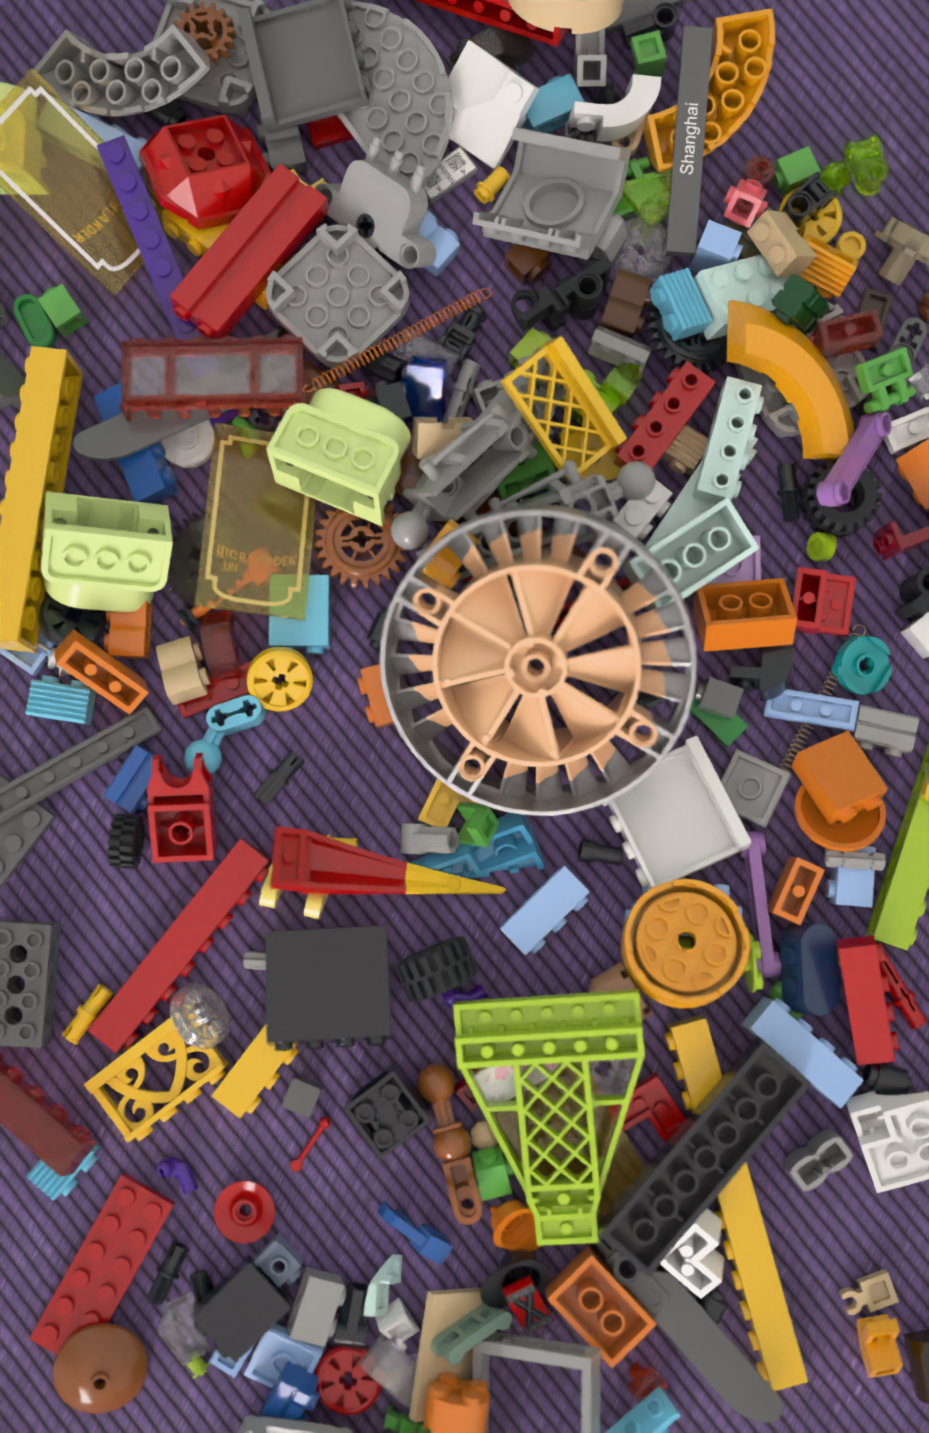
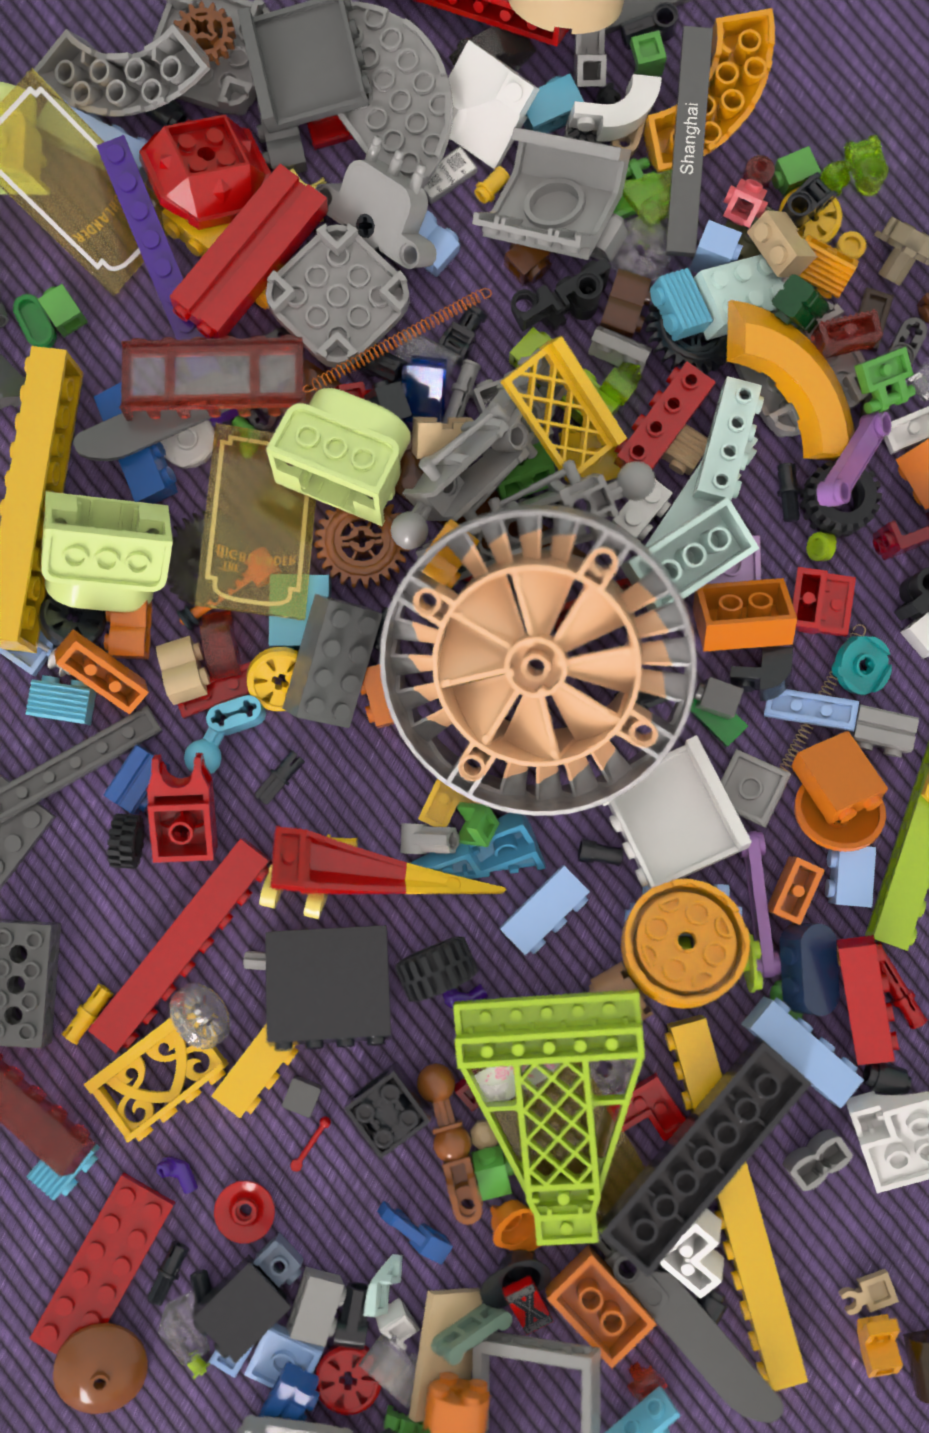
(332, 661): none -> dark grey brick
(855, 860): light grey axle -> none

